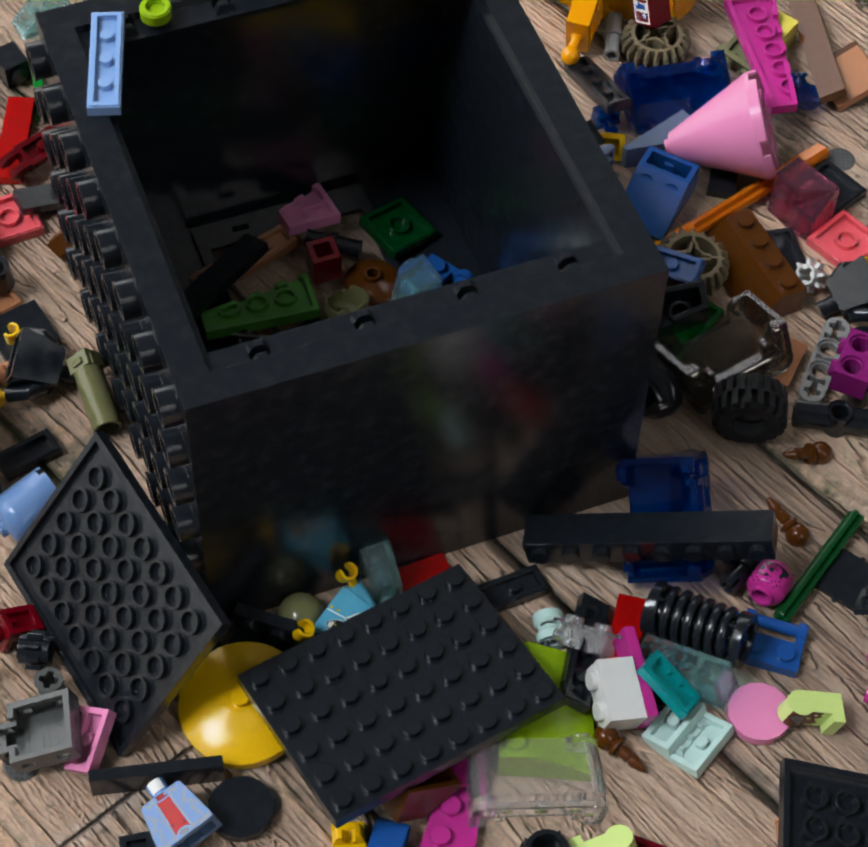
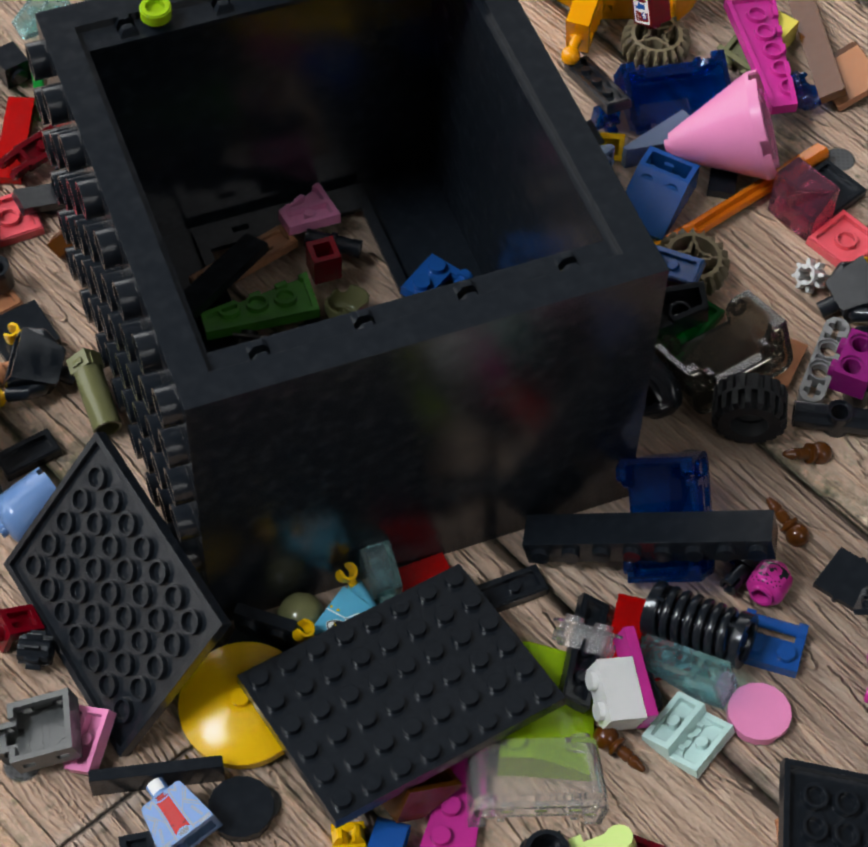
(48, 680): dark grey bush -> none
(106, 64): light blue tile -> none
(375, 277): reddish brown dish -> none
(398, 227): dark green tile -> none
(415, 277): clear light blue slope -> none
(545, 625): light aqua wheel -> none
(612, 36): light grey pin -> none
(669, 684): teal plate -> none
(758, 264): reddish brown slope -> none
(788, 245): black tile -> none
(814, 709): yellowish green leg -> none
(819, 566): dark green axle -> none

